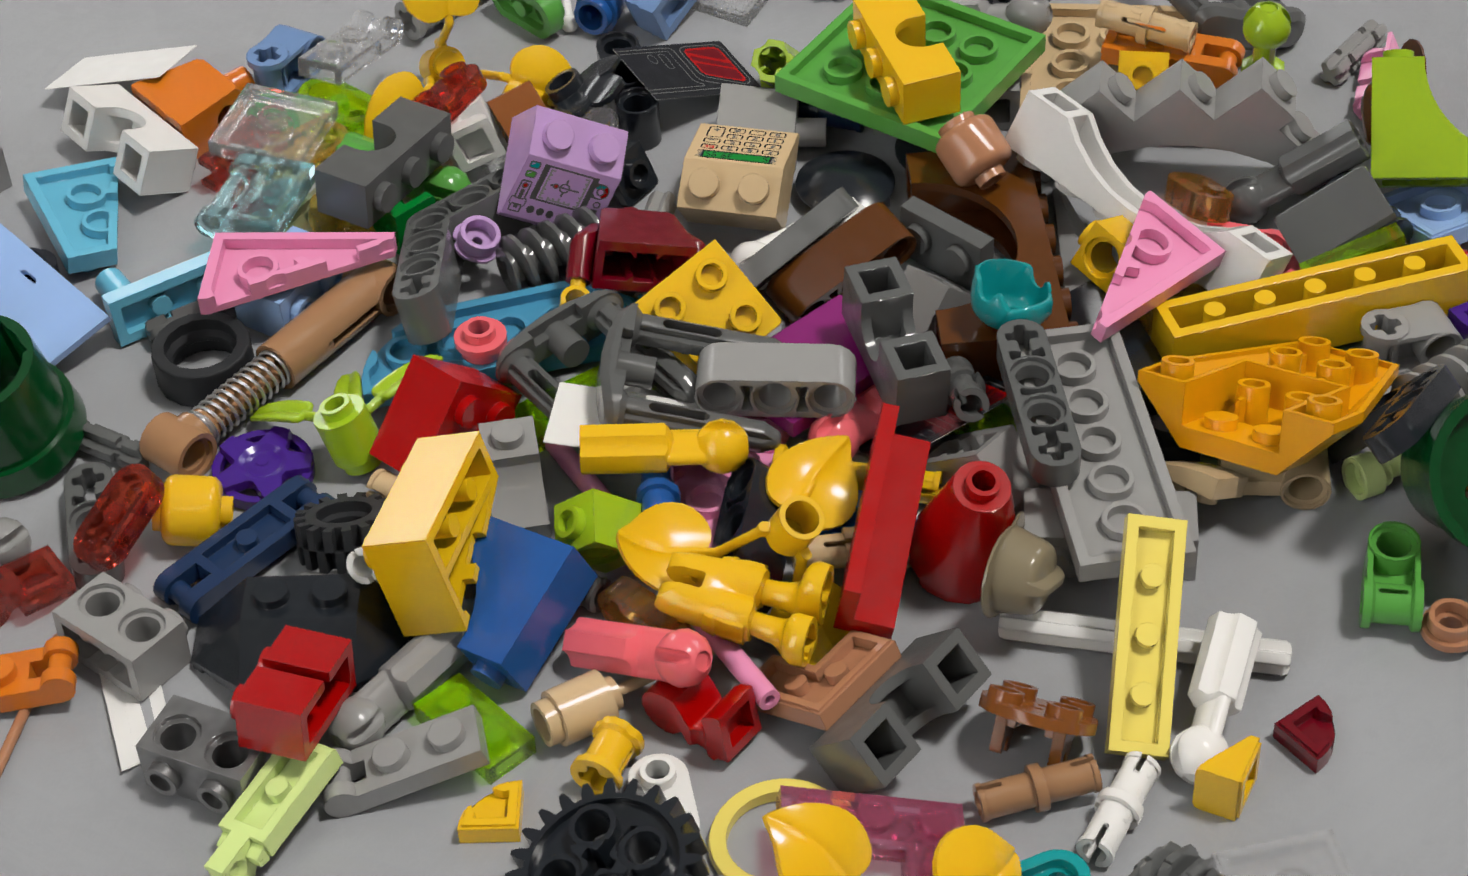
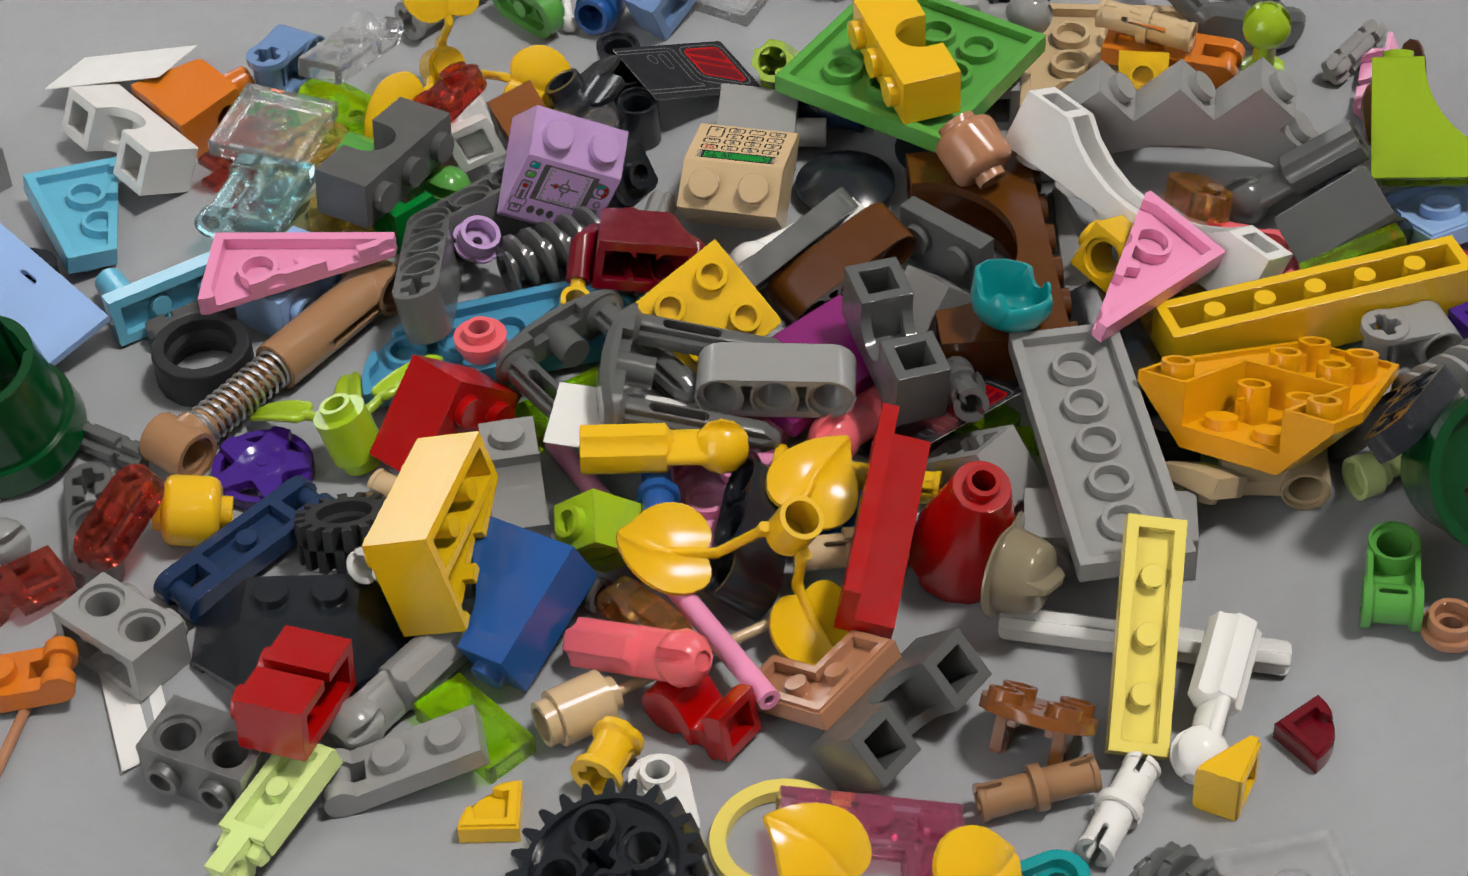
(728, 591): yellow piece -> none
(1041, 400): dark grey beam -> none

